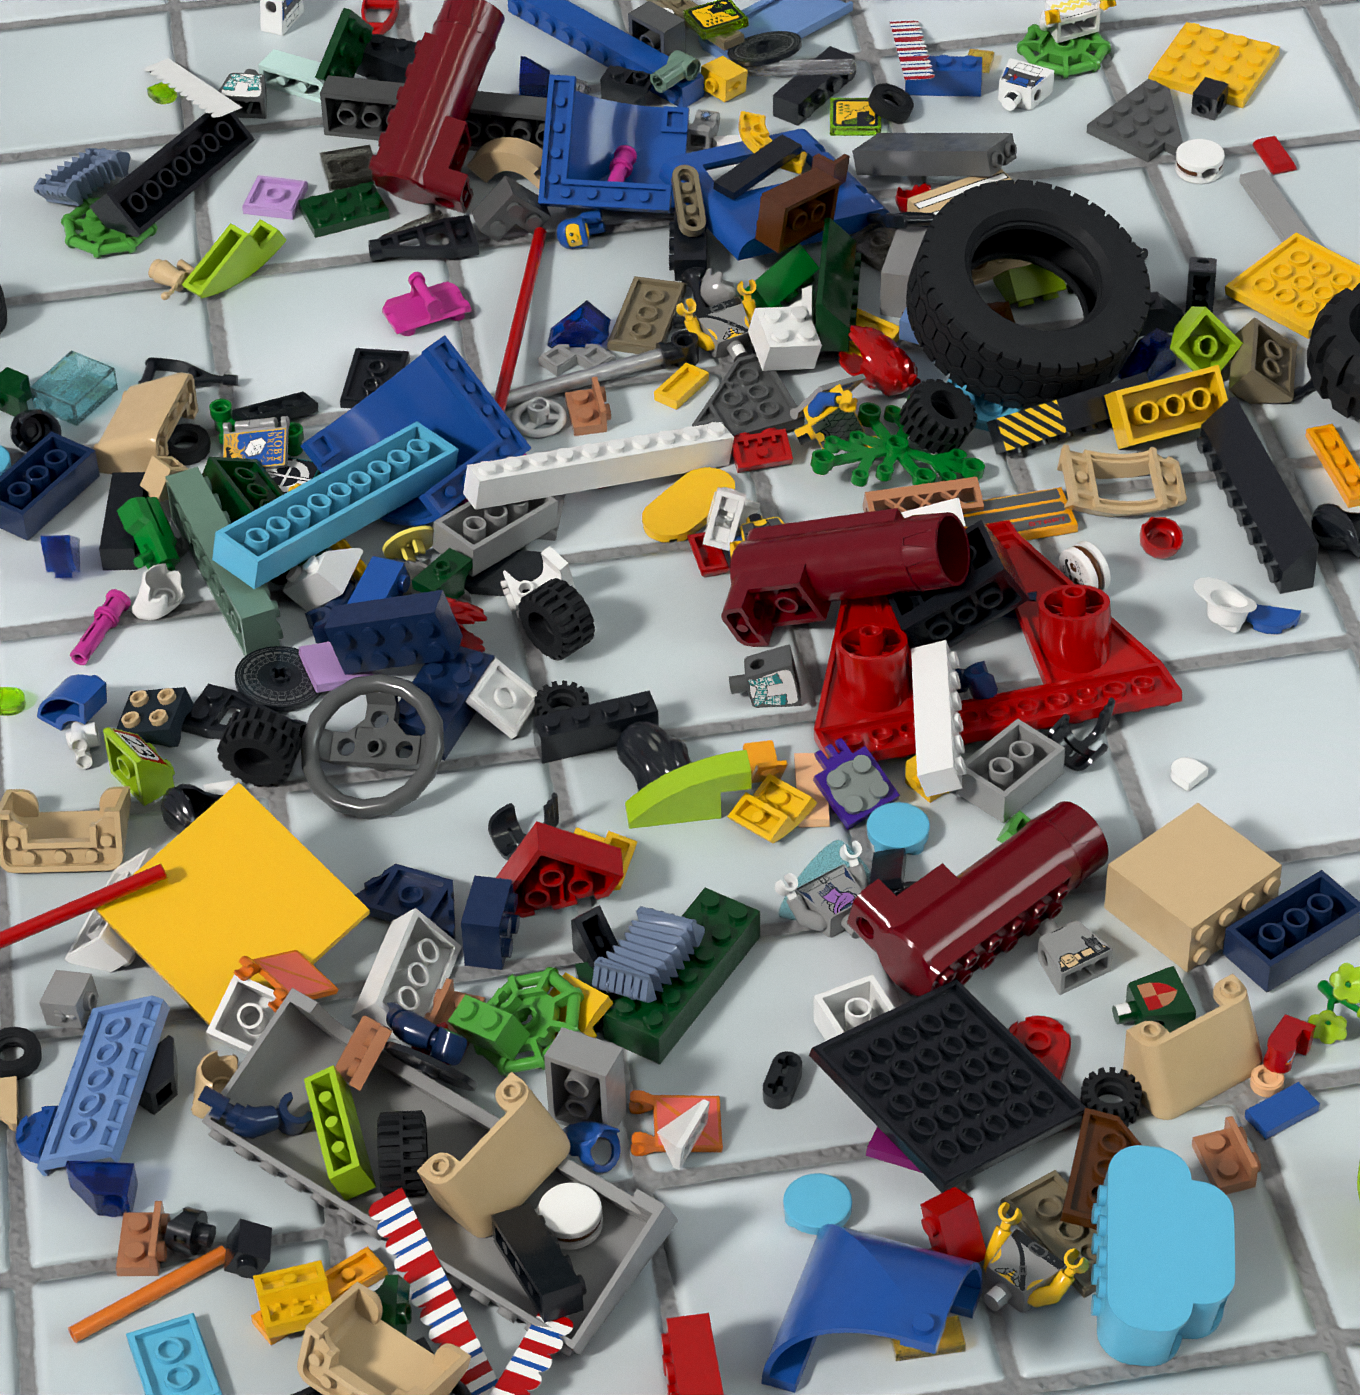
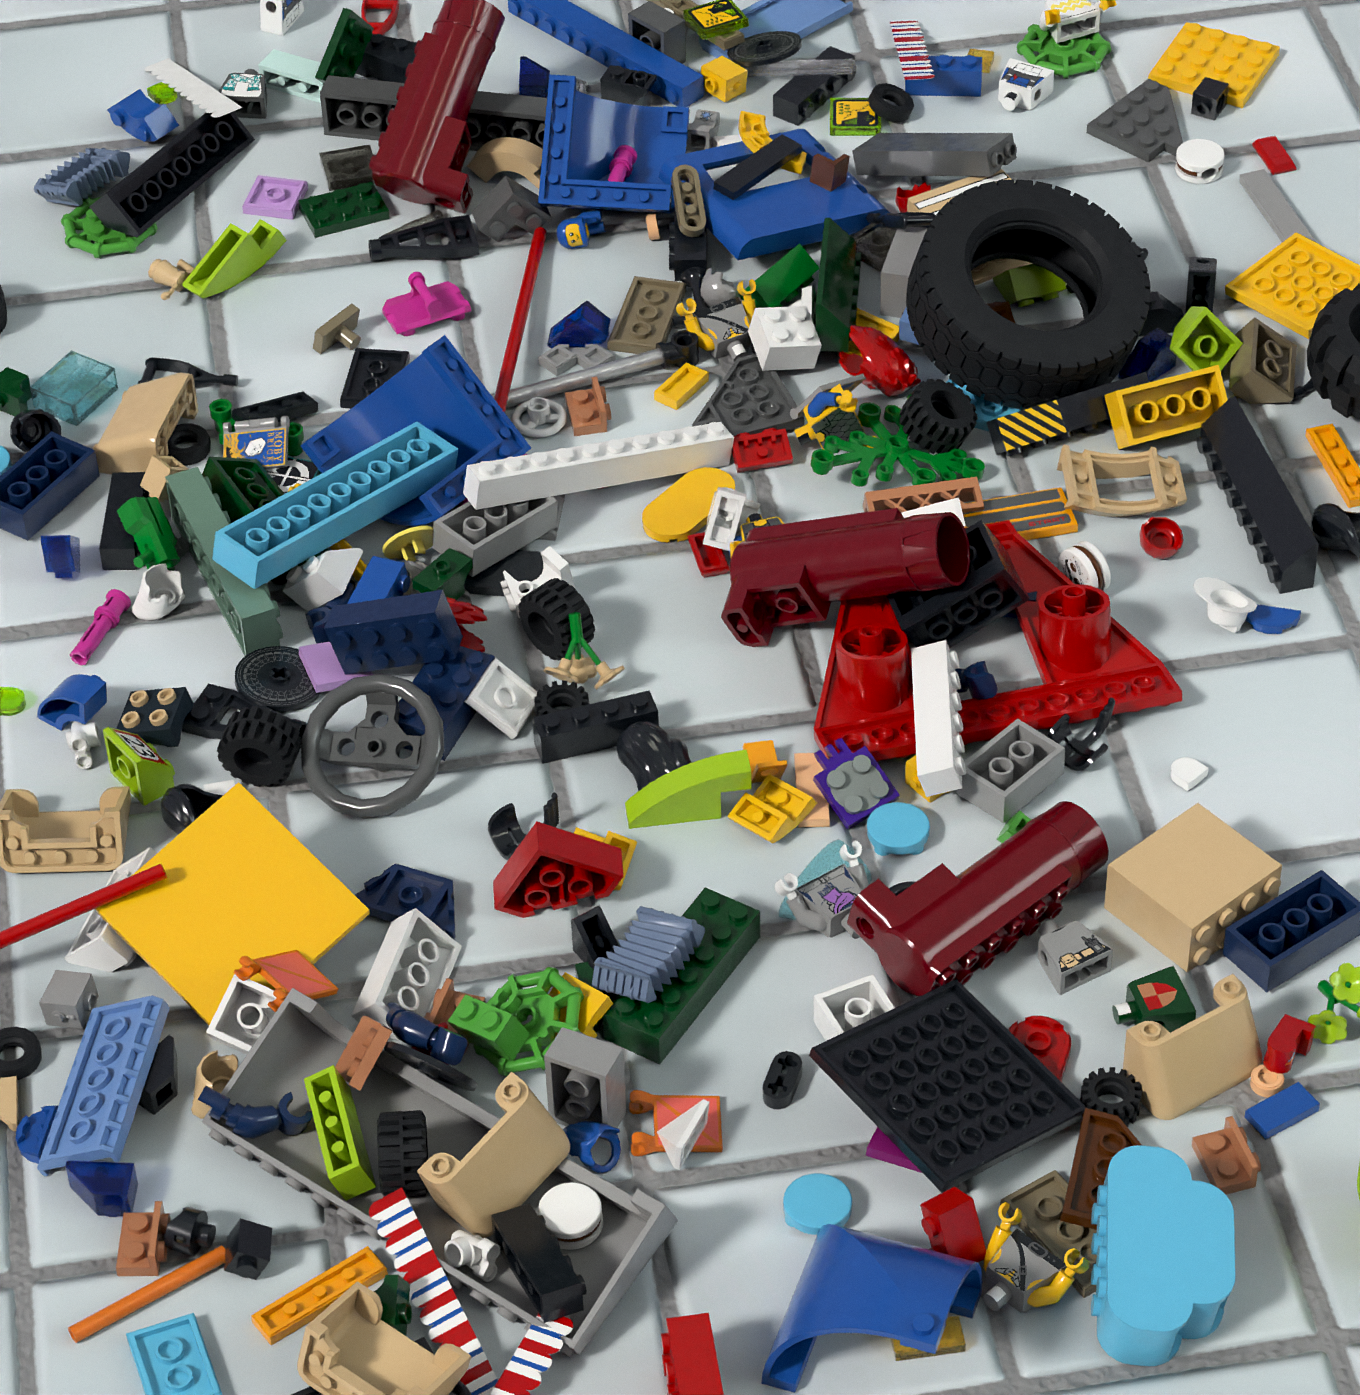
(142, 117): none -> blue brick
(292, 1297): yellow slope -> none
(338, 329): none -> dark tan tile
(473, 1251): none -> white plate
(489, 922): dark blue brick -> none
(578, 668): none -> tan plant
(652, 226): none -> light nougat tile
(678, 67): sand green piece -> none
(769, 679): dark grey torso -> none
(796, 209): reddish brown brick -> none
(889, 867): black tile -> none

